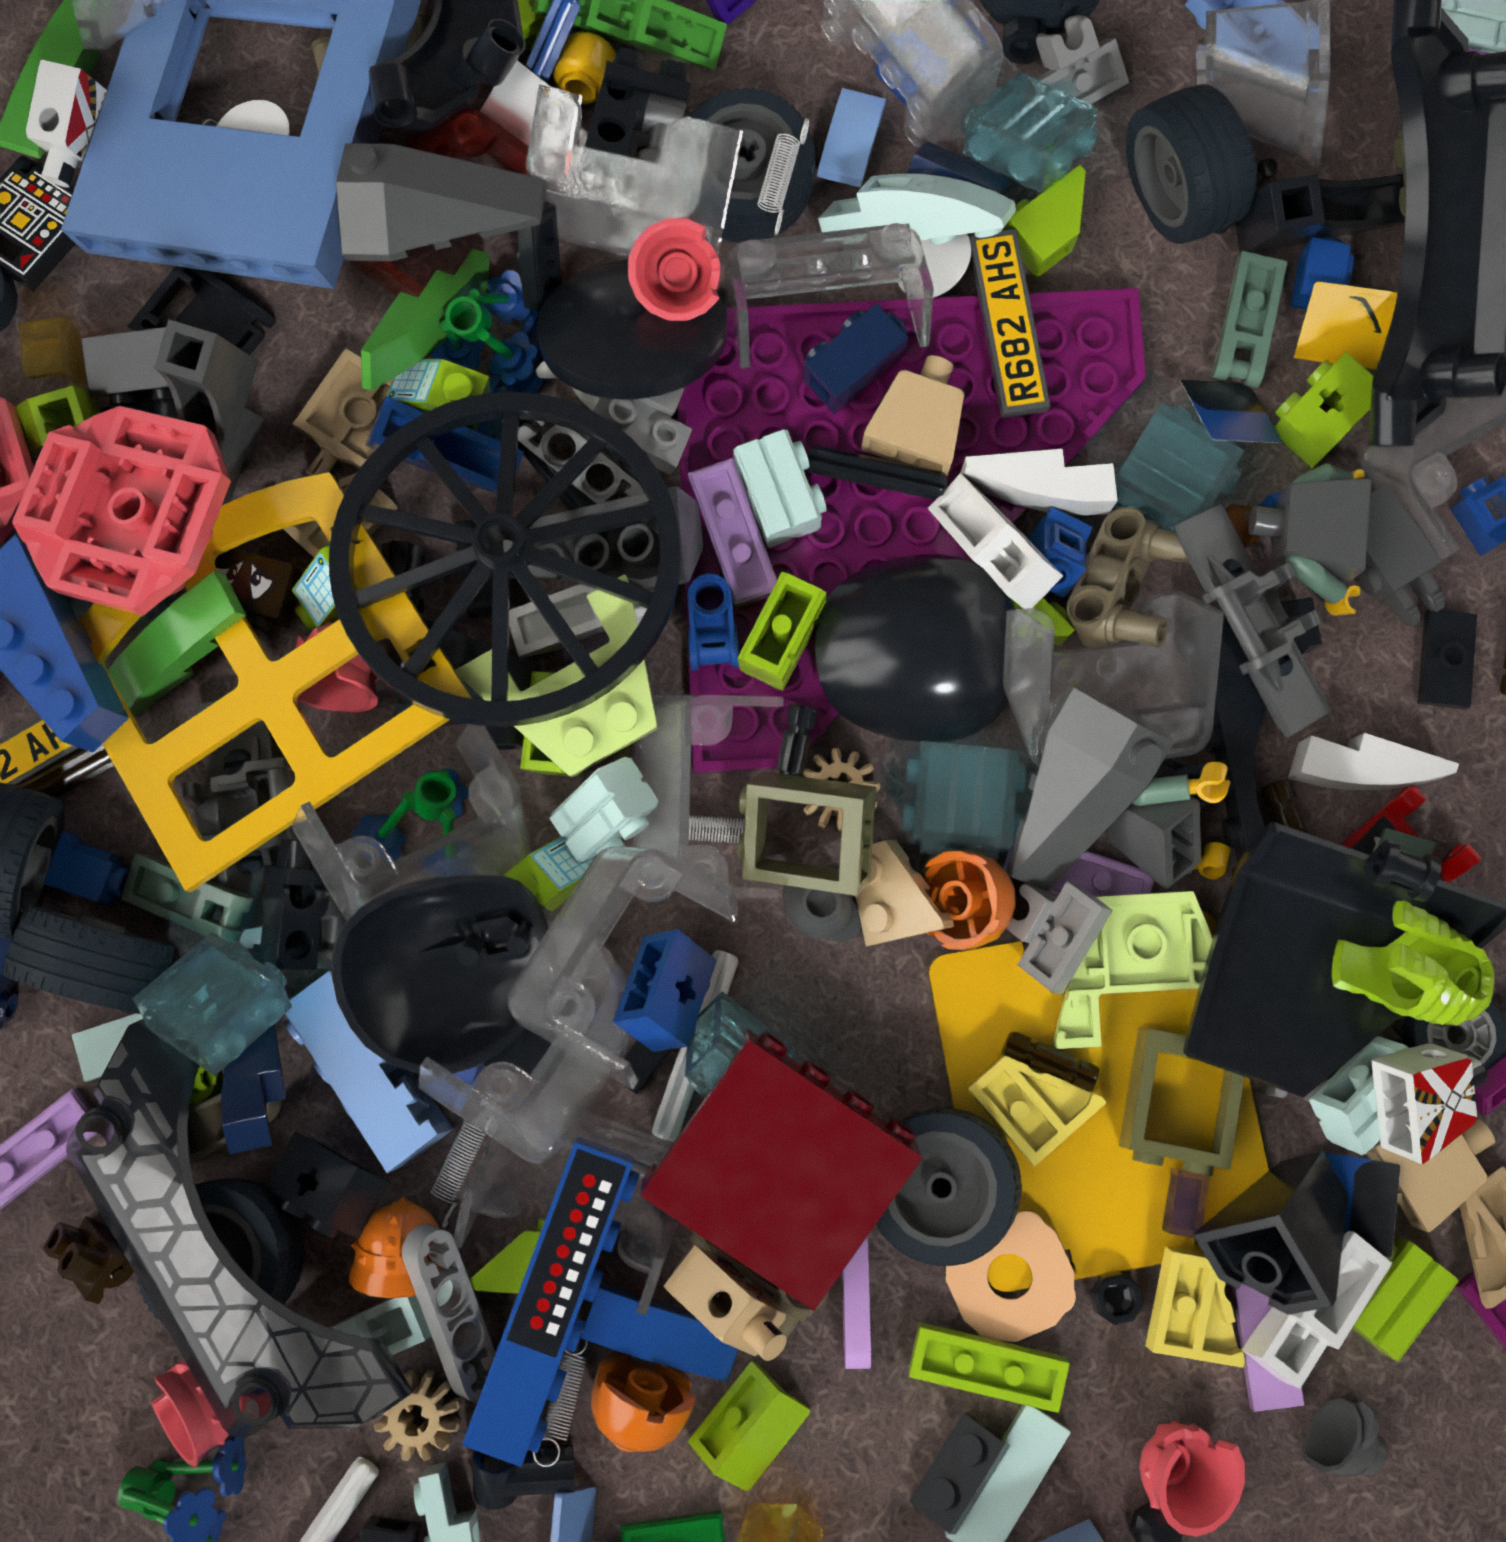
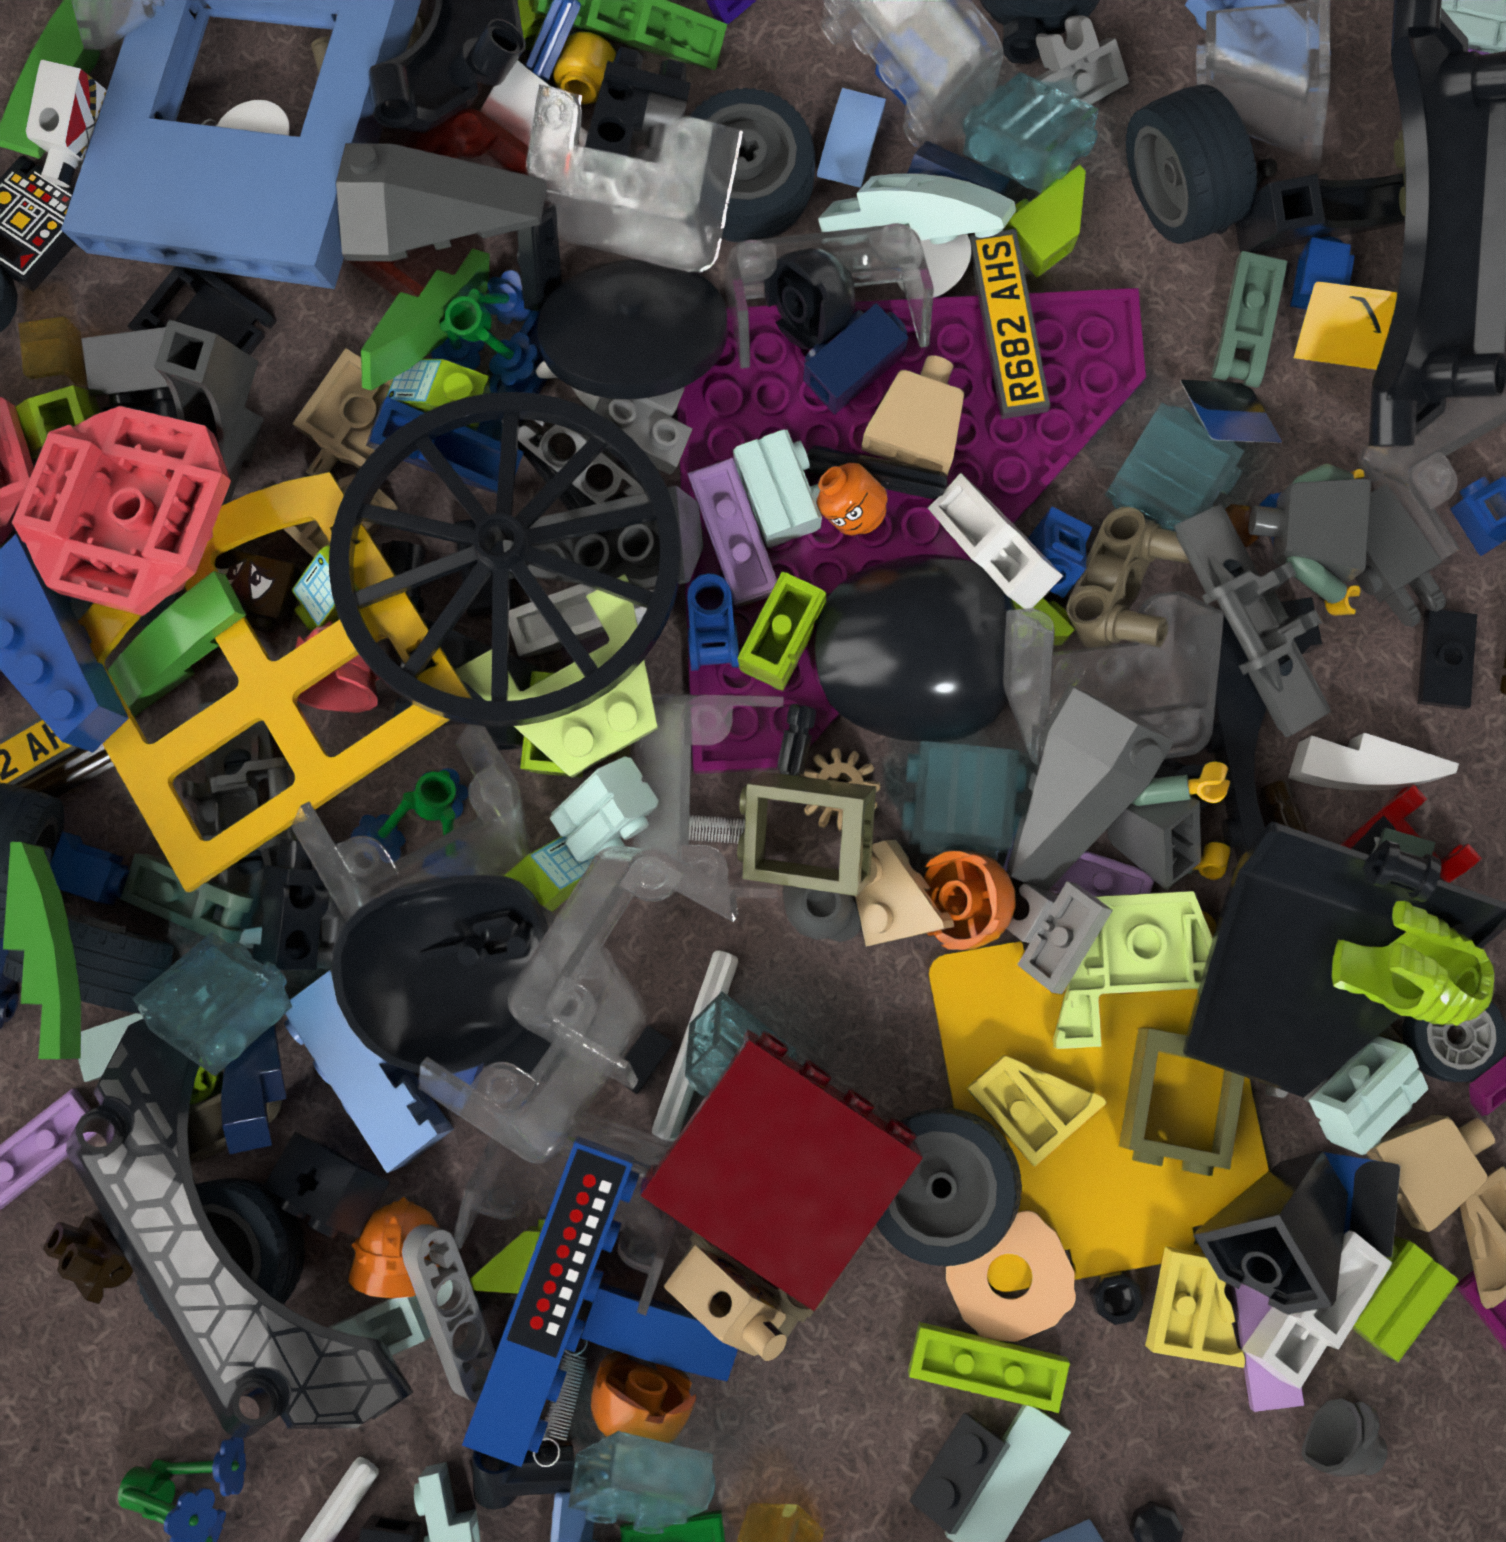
(40, 928): none -> bright green slope
(188, 1415): coral helmet -> none
(435, 1410): tan gear -> none
(446, 1162): white piece -> none
(641, 1482): none -> clear light blue brick
(665, 991): blue brick -> none
(675, 270): coral helmet -> none
(748, 1428): lime panel -> none
(782, 197): white piece -> none
(811, 295): none -> black cylinder
(851, 499): none -> orange head
(857, 1311): lavender beam -> none
(1042, 481): white slope -> none
(1051, 1061): dark brown axle -> none
(1185, 1202): piece -> none
(1191, 1477): coral helmet -> none
(1309, 428): lime brick -> none
(1425, 1099): white torso -> none

